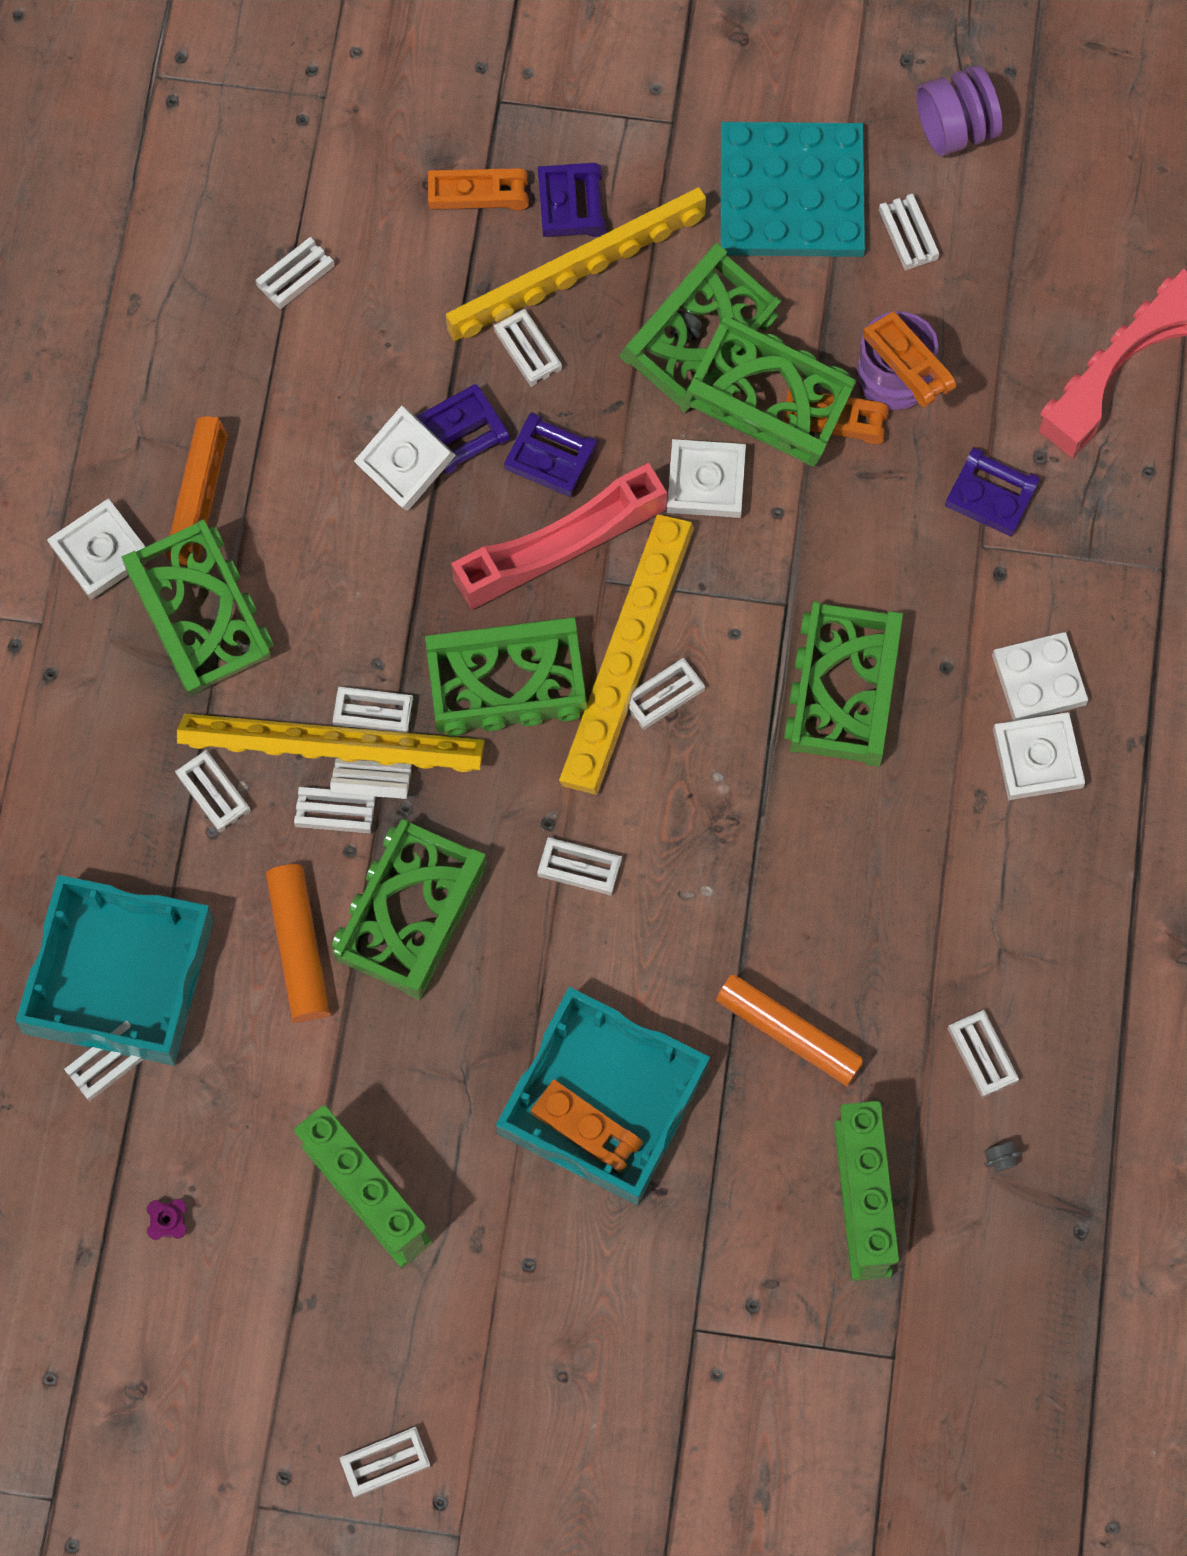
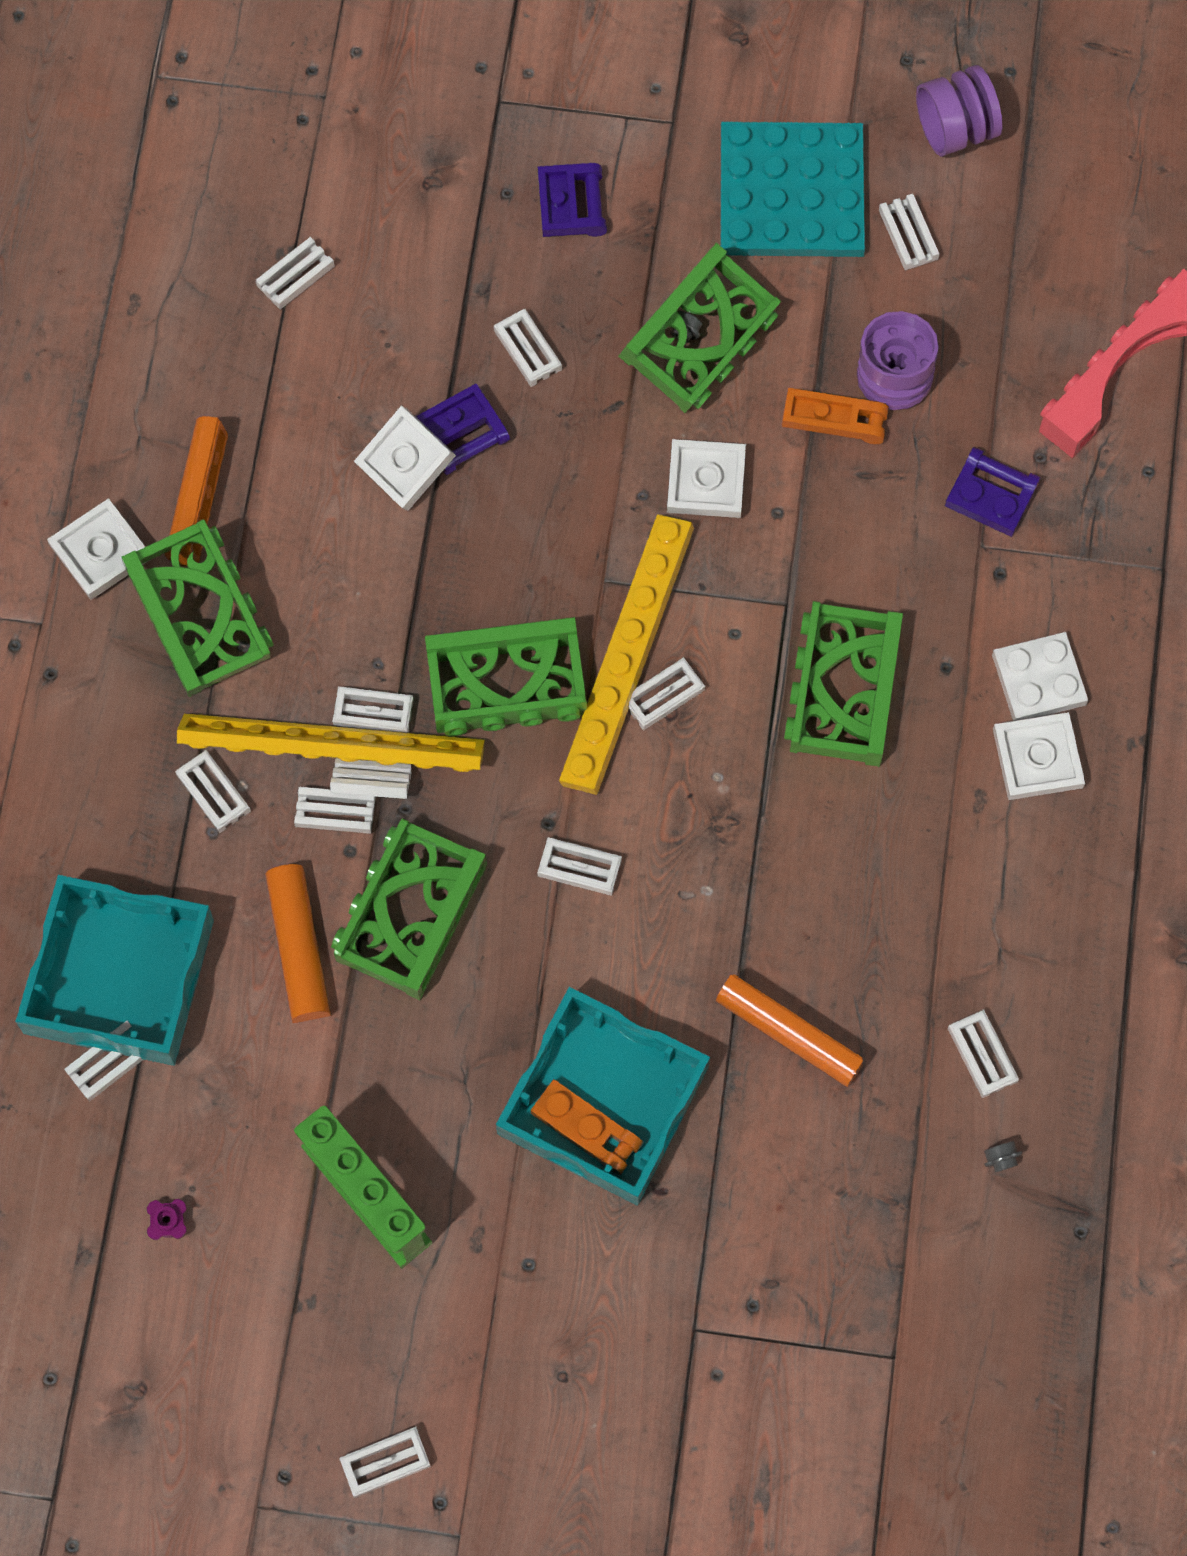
(477, 189): orange plate -> none
(512, 563): coral arch -> none
(546, 463): dark purple plate -> none
(570, 267): yellow plate -> none
(775, 356): bright green fence -> none
(866, 1191): bright green fence -> none
(909, 358): orange plate -> none

